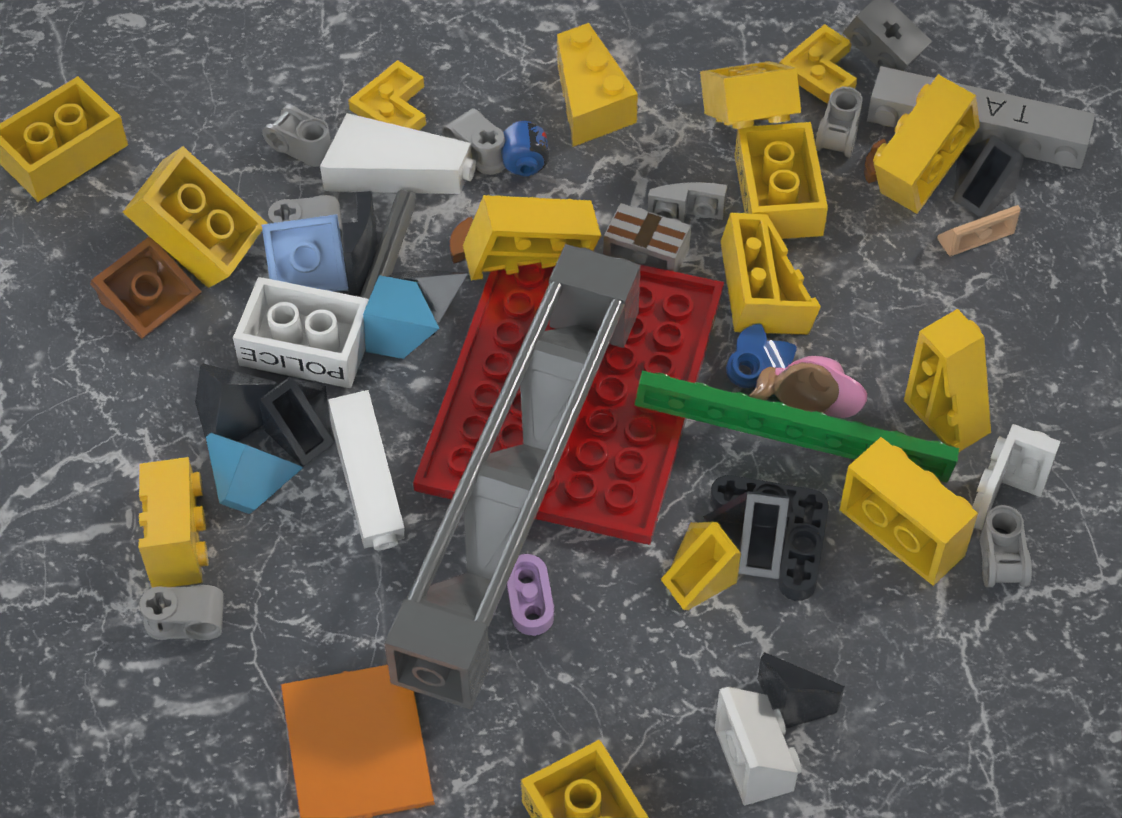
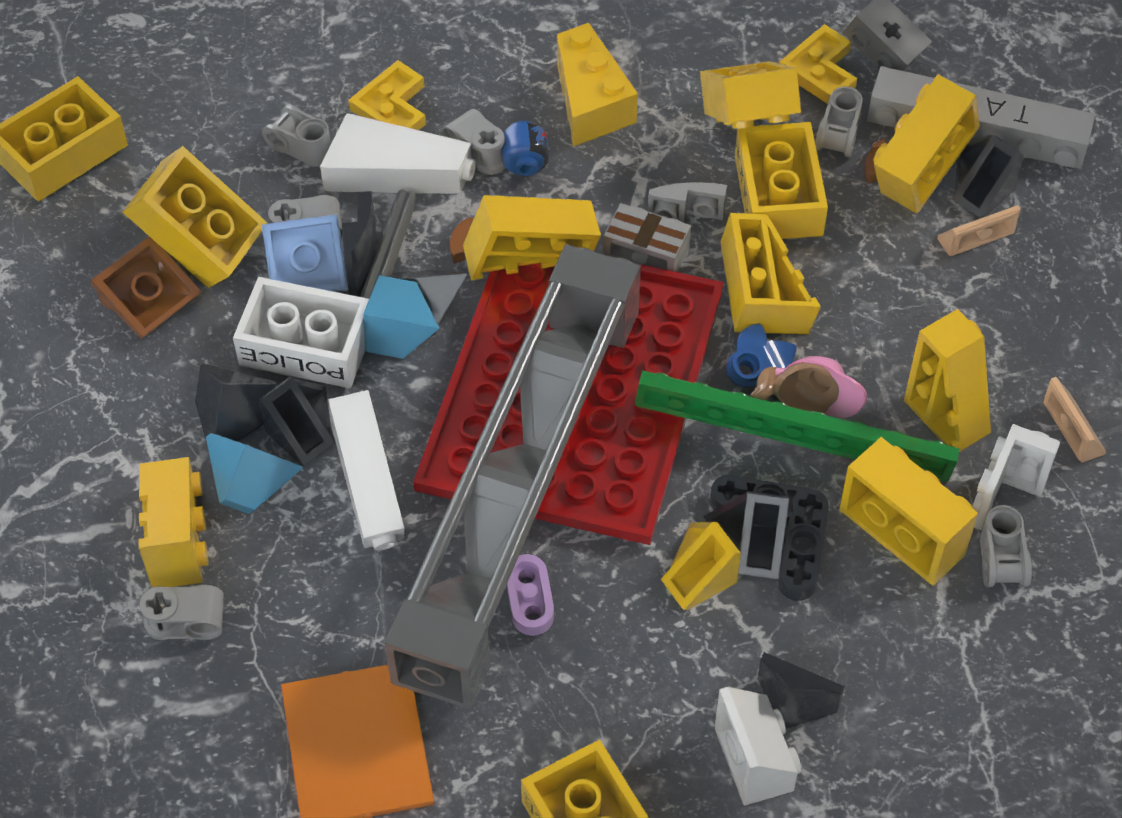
(1072, 422): none -> light nougat slope

